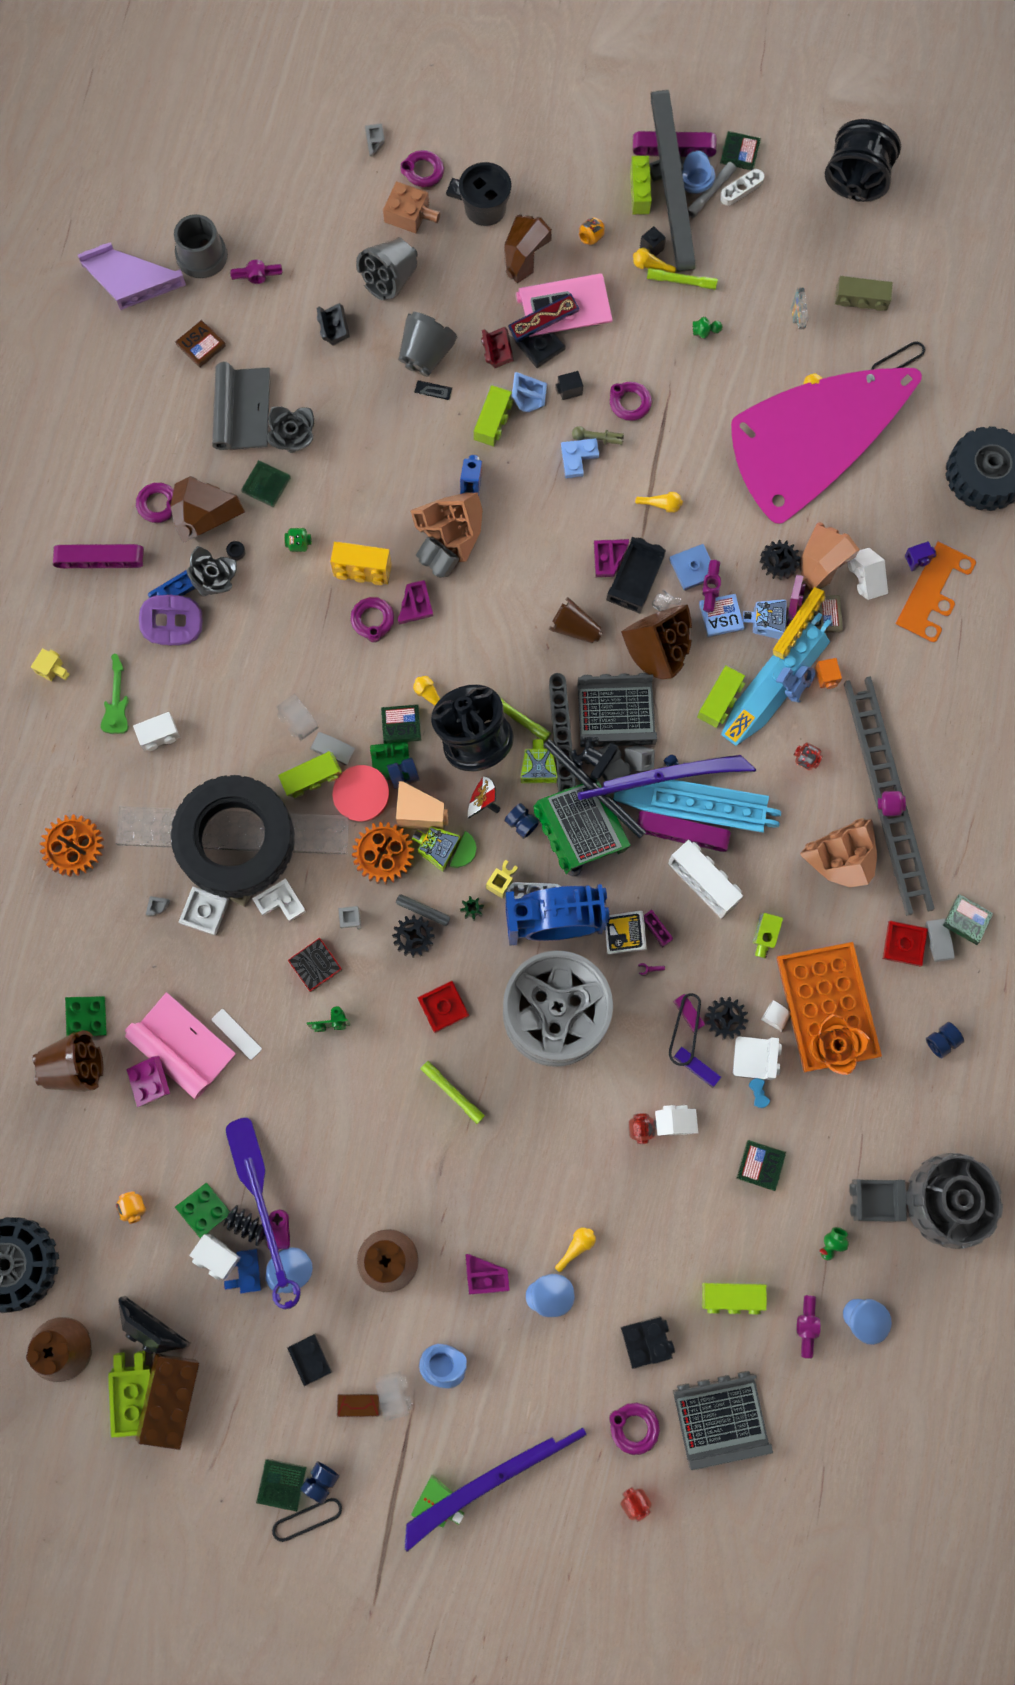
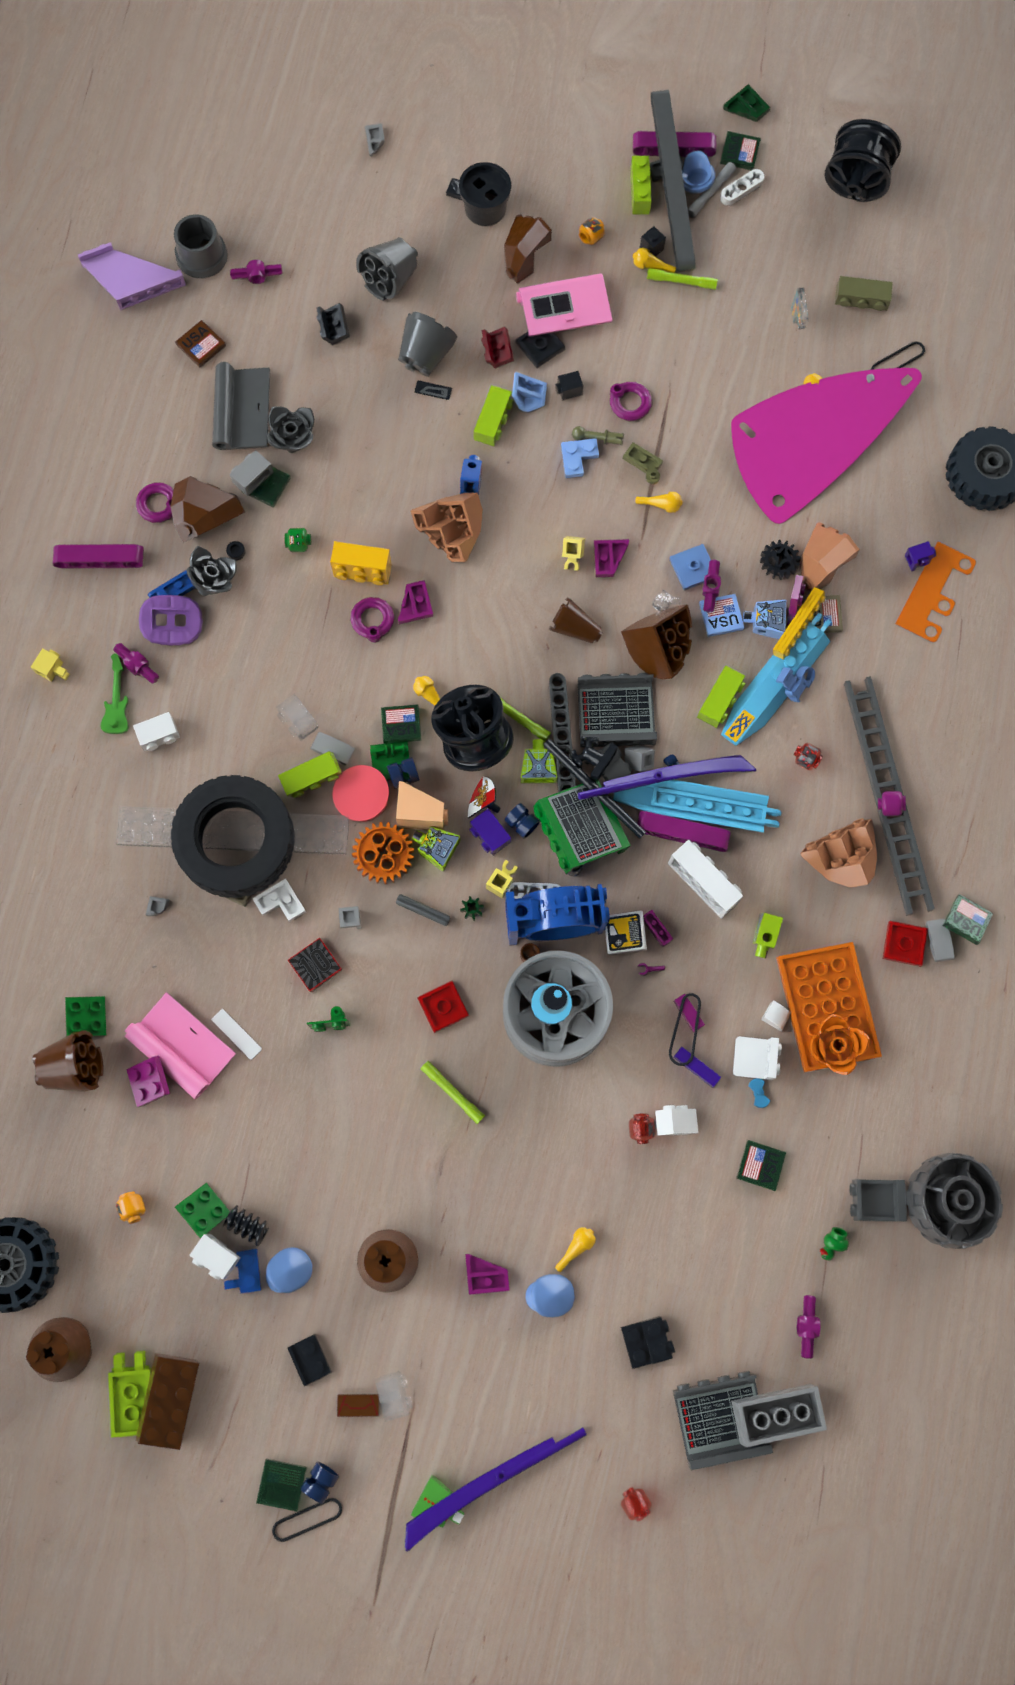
(62, 860): orange gear -> none
(136, 663): none -> magenta axle
(147, 1329): black wedge -> none
(204, 911): white tile -> none
(251, 472): none -> light grey piece
(251, 1173): dark purple piece -> none
(280, 1231): magenta piece -> none
(405, 932): black gear -> none
(408, 207): nougat brick -> none
(419, 181): magenta piece -> none
(437, 557): dark grey brick -> none
(443, 1366): medium blue piece -> none
(465, 852): bright green tile -> none
(489, 832): none -> dark purple brick
(530, 950): none -> reddish brown wheel
(543, 317): tile -> none
(551, 1003): none -> tile
(573, 548): none -> light yellow brick
(618, 1436): magenta piece -> none
(636, 575): black panel -> none
(644, 461): none -> olive hinge
(703, 327): green animal -> none
(734, 1297): lime brick -> none
(735, 1019): black gear -> none
(747, 104): none -> dark green wing
(779, 1415): none -> light grey brick
(828, 673): orange brick -> none
(868, 1320): medium blue piece -> none
(870, 572): white brick -> none
(944, 1040): dark blue wheel -> none

